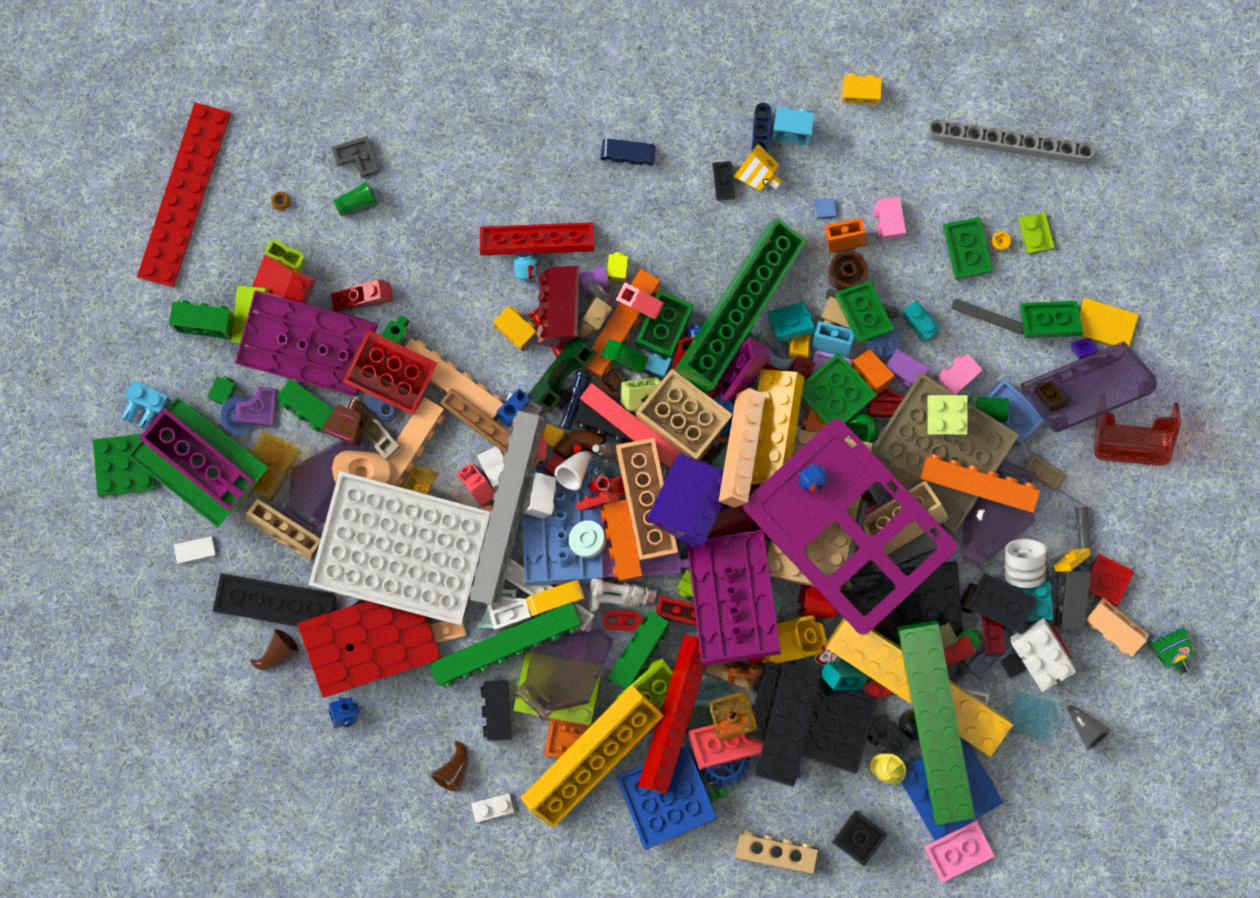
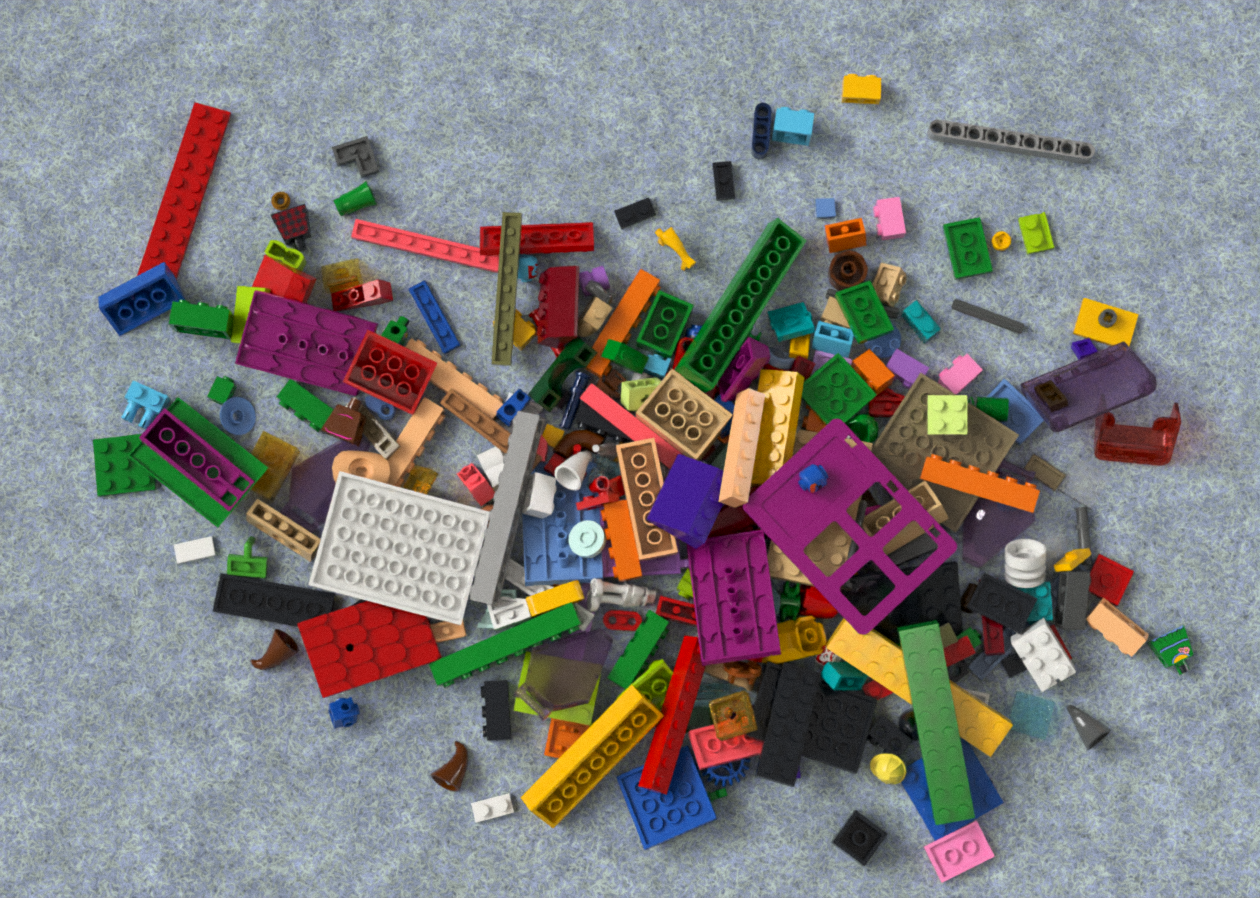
(140, 299): none -> blue slope
(247, 564): none -> bright green plate
(259, 409): medium lavender tile -> none
(293, 226): none -> black torso
(341, 275): none -> clear yellow slope
(423, 245): none -> coral plate
(434, 317): none -> blue tile
(506, 288): none -> olive plate
(617, 267): neon yellow brick -> none
(628, 151): dark blue beam -> none
(635, 213): none -> black plate
(640, 301): coral slope -> none
(672, 240): none -> yellow animal
(759, 170): yellow torso -> none
(790, 602): none -> green pin
(805, 864): tan brick -> none
(889, 283): none -> tan bracket
(1051, 319): green plate -> none
(1109, 312): none -> dark grey bush

